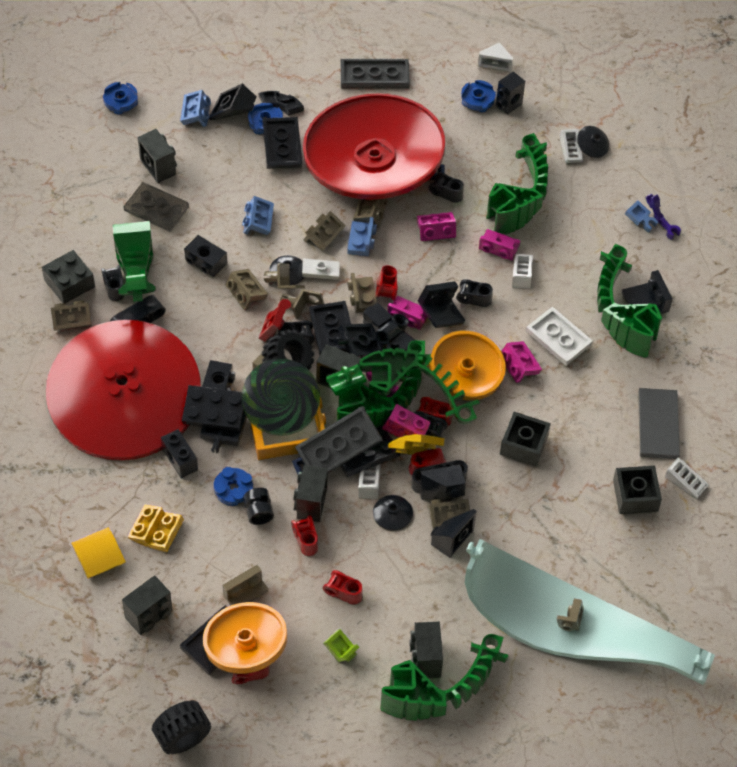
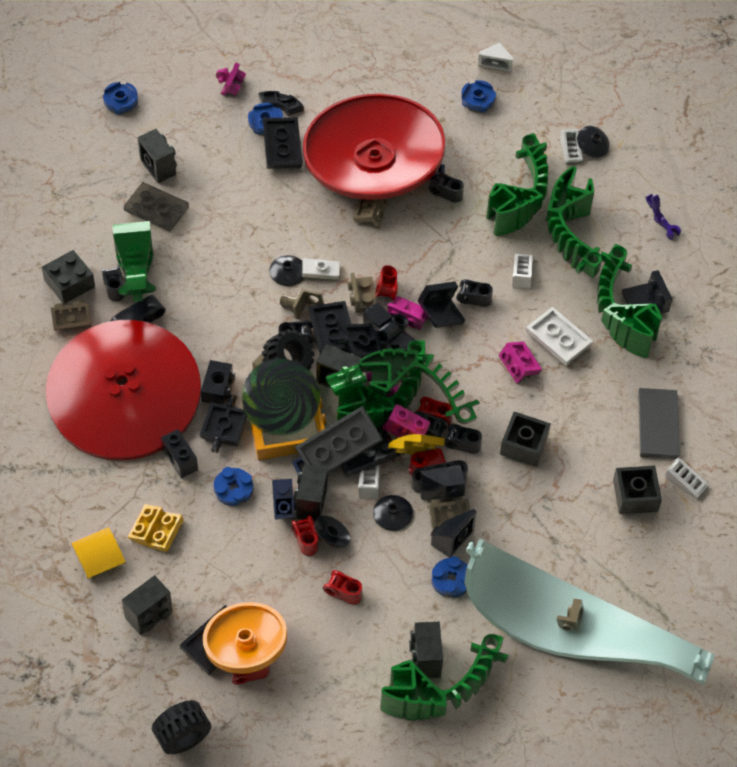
(195, 108): medium blue bracket -> none
(205, 256): black brick -> none
(213, 408): black plate -> none
(233, 102): black slope -> none
(235, 74): none -> dark pink hips
(245, 287): dark tan bracket -> none
(245, 587): dark tan bracket -> none
(258, 216): medium blue bracket -> none
(258, 506): black wheel -> none
(274, 320): red plate -> none
(281, 276): dark tan bracket -> none
(283, 499): none -> dark blue slope
(325, 231): dark tan bracket -> none
(332, 531): none -> black dish
(341, 646): lime bracket -> none
(361, 238): medium blue bracket -> none
(374, 73): dark grey tile -> none
(437, 226): dark pink bracket -> none
(440, 574): none -> blue plate
(462, 439): none -> black piece
(472, 361): light orange dish -> none
(499, 244): dark pink bracket -> none
(510, 92): black brick -> none
(567, 204): none -> green piece
(640, 214): medium blue plate -> none

